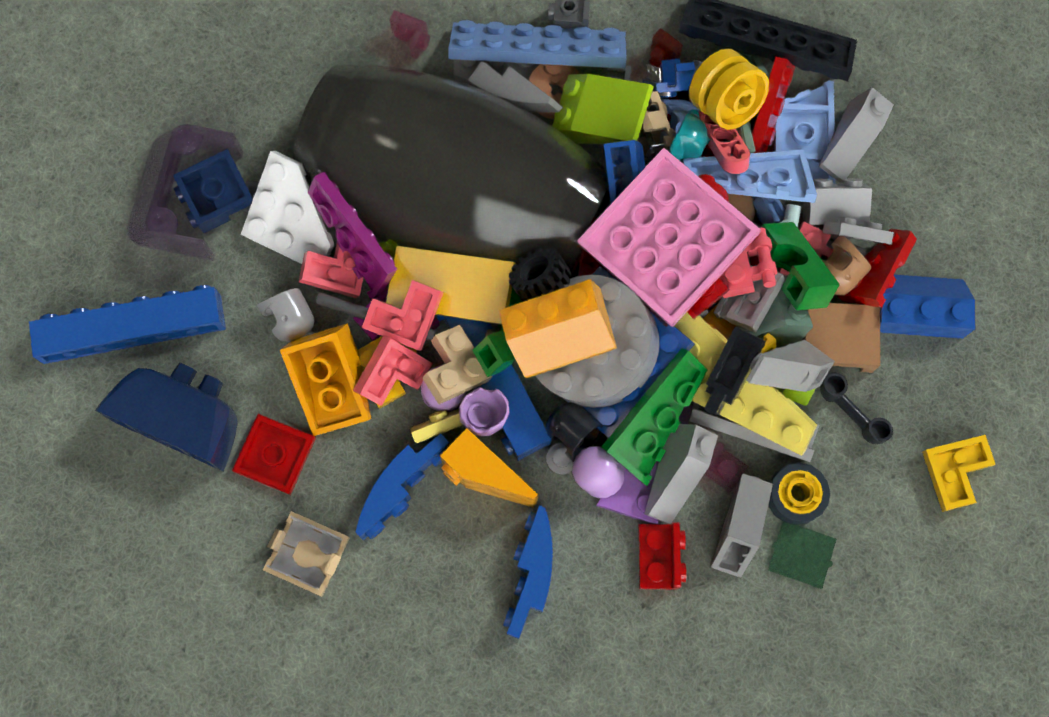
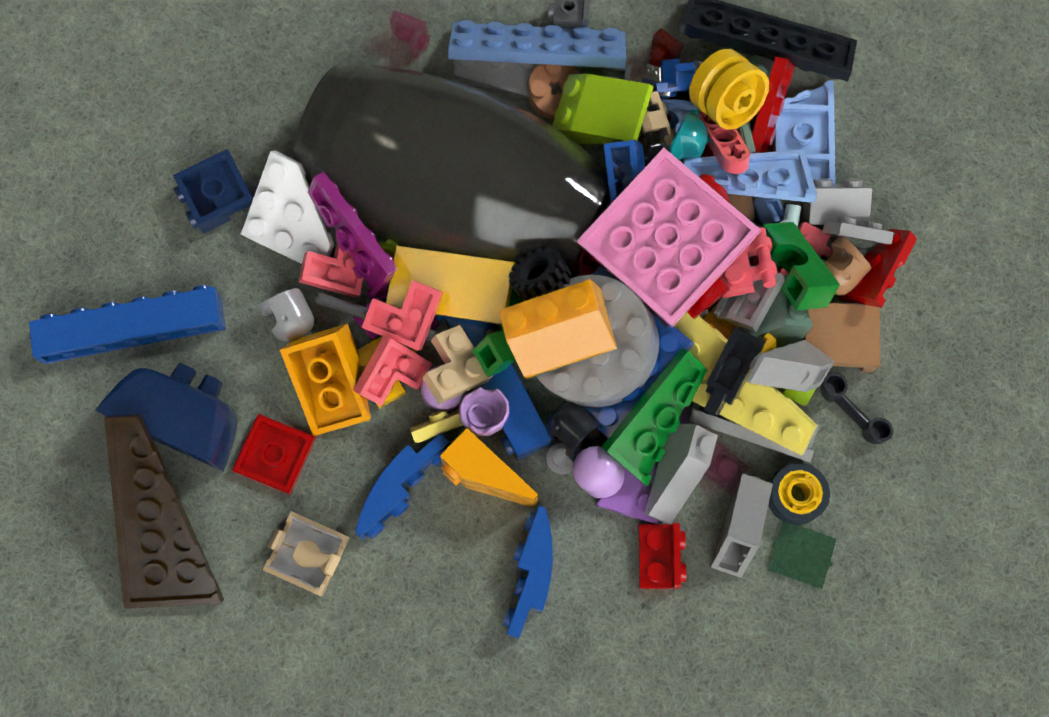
(150, 221): clear purple windscreen -> none
(154, 537): none -> dark brown wing
(513, 88): light grey slope -> none
(855, 133): light grey slope -> none
(928, 307): blue slope -> none
(949, 469): yellow plate -> none

